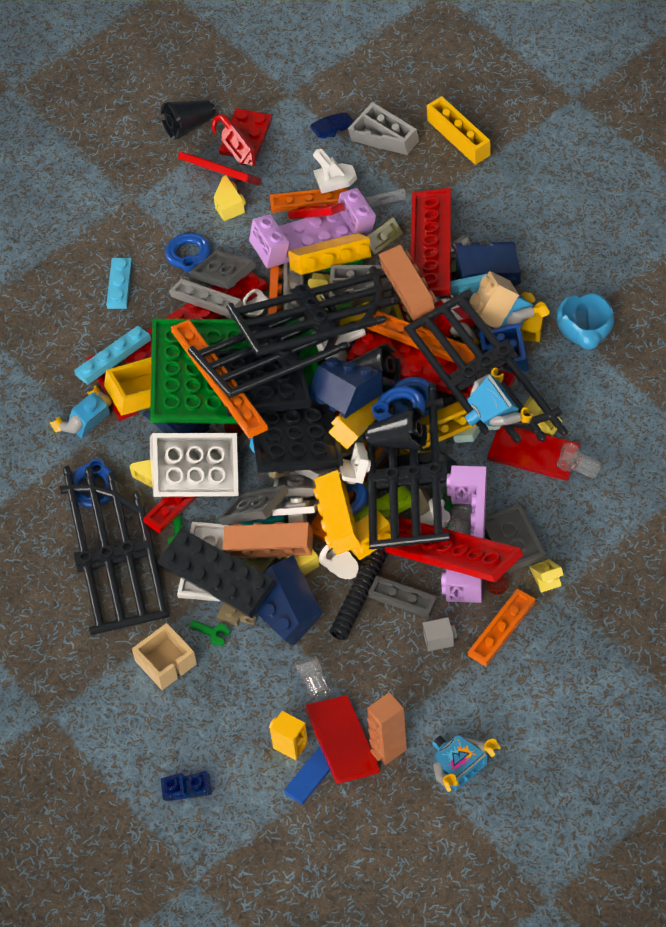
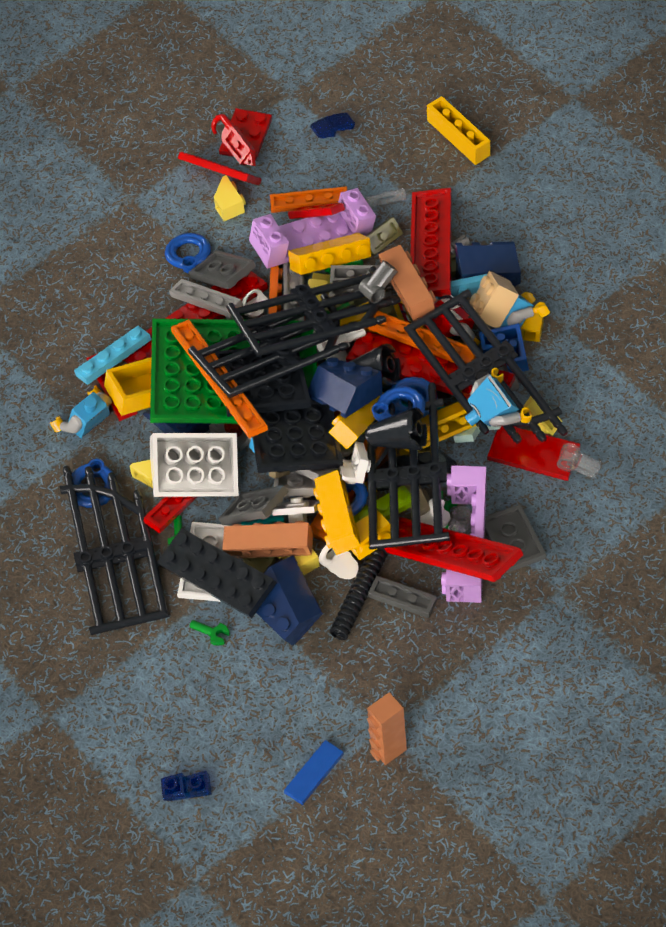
(119, 283): medium azure plate -> none
(164, 656): tan piece -> none
(186, 116): black cone -> none
(233, 617): dark tan plate -> none
(288, 735): yellow brick -> none
(313, 678): clear piece -> none
(332, 175): white piece -> none
(341, 739): red tile -> none
(374, 286): none -> dark grey piece
(383, 130): light grey wedge -> none
(439, 634): light grey brick -> none
(460, 759): torso -> none
(497, 587): clear red plate -> none
(501, 627): orange plate -> none
(546, 574): light yellow slope -> none
(584, 313): dark azure piece -> none

